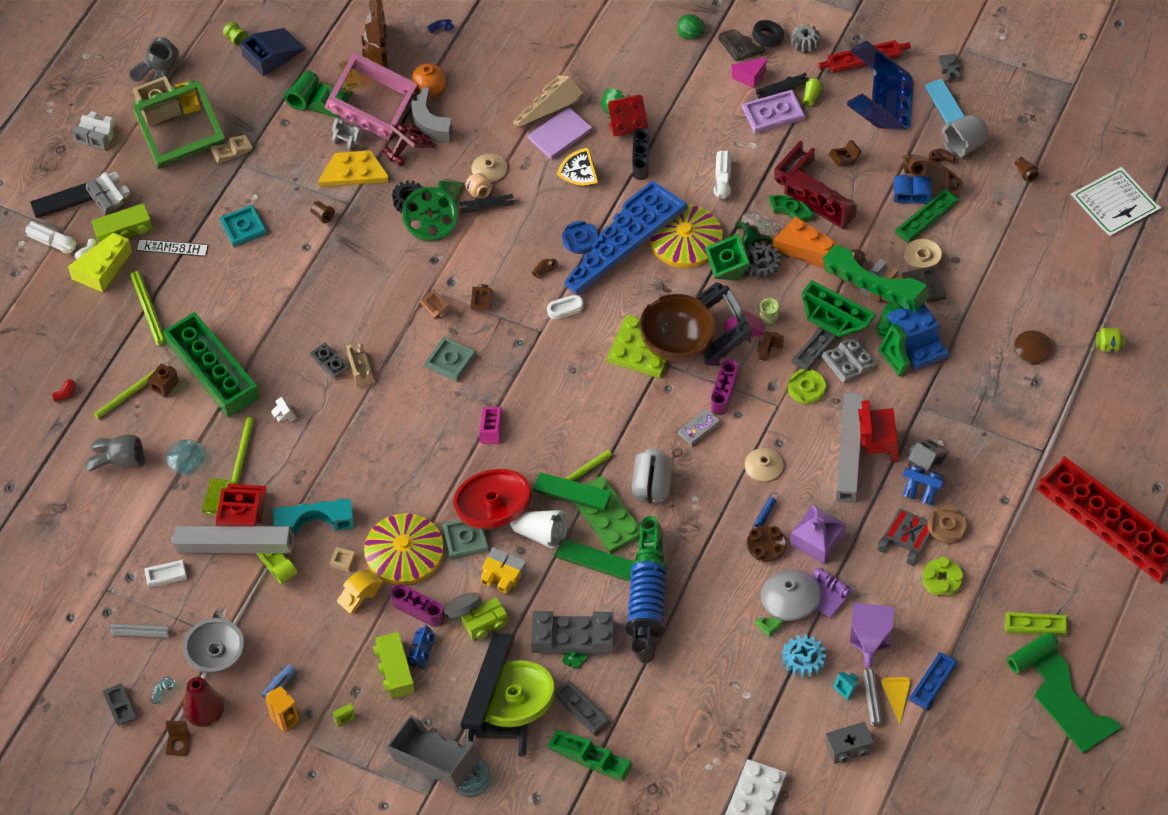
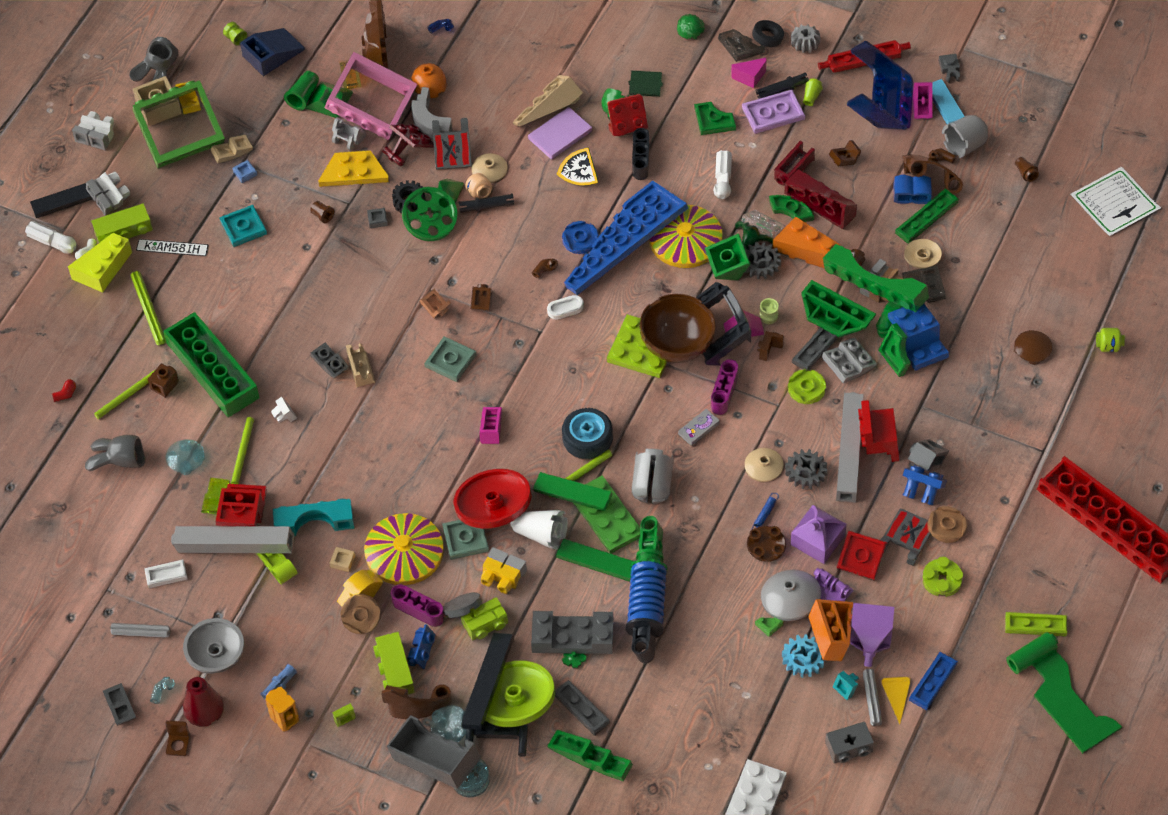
(244, 171): none -> medium blue tile
(360, 613): none -> medium nougat tile
(377, 218): none -> dark grey tile
(403, 706): none -> reddish brown panel
(447, 723): none -> clear light blue dish
(451, 148): none -> flag
(587, 433): none -> black wheel
(645, 83): none -> clear green piece
(712, 120): none -> green tile
(806, 469): none -> dark grey gear
(831, 627): none -> orange wedge
(861, 555): none -> red plate
(922, 100): none -> dark pink slope

